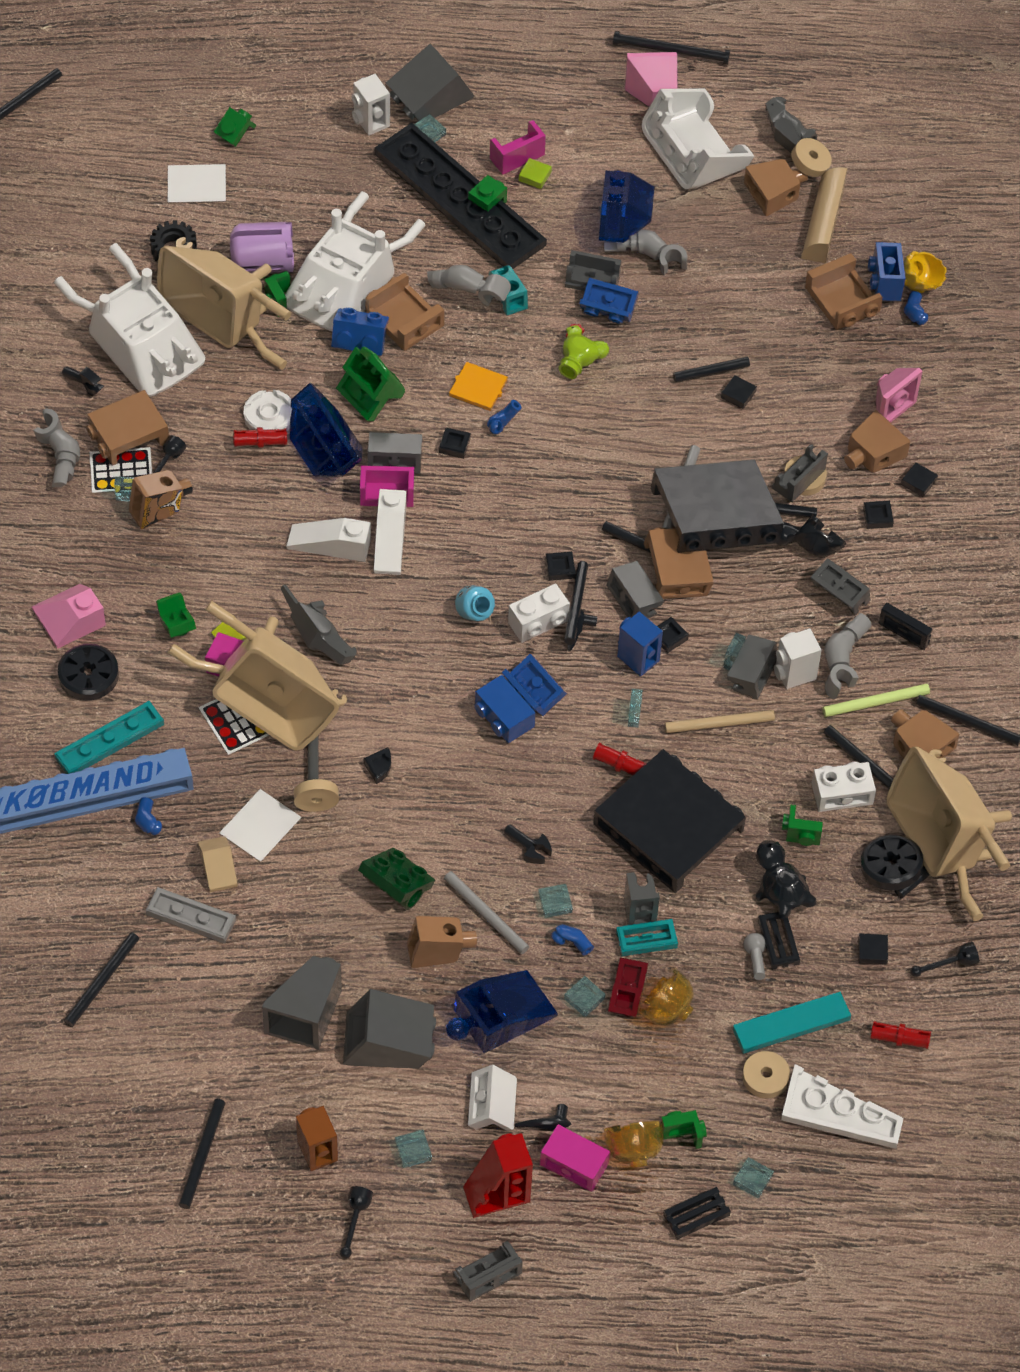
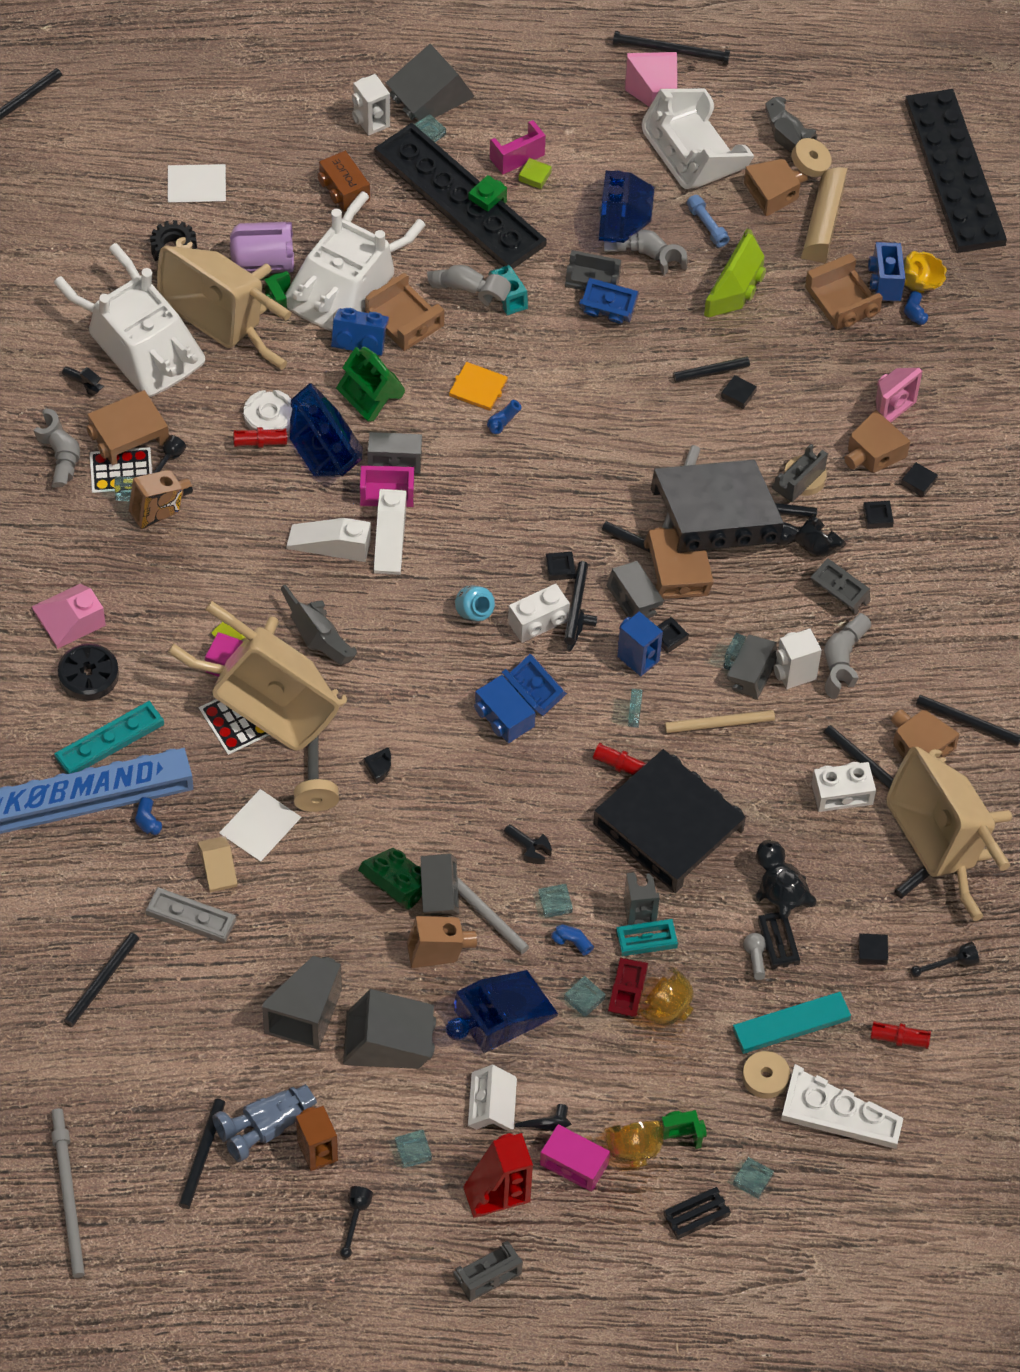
(61, 1140): none -> light grey bar
(175, 615): green bracket -> none
(234, 125): green bracket -> none
(267, 1117): none -> sand blue piece
(342, 179): none -> dark orange brick
(439, 885): none -> dark grey hinge
(454, 443): black tile -> none
(580, 351): lime animal -> none
(718, 234): none -> medium blue bar
(737, 278): none -> lime wedge
(801, 831): green bracket -> none
(875, 700): yellowish green bar -> none
(903, 852): black wheel -> none
(905, 626): black tile -> none
(955, 171): none -> black plate

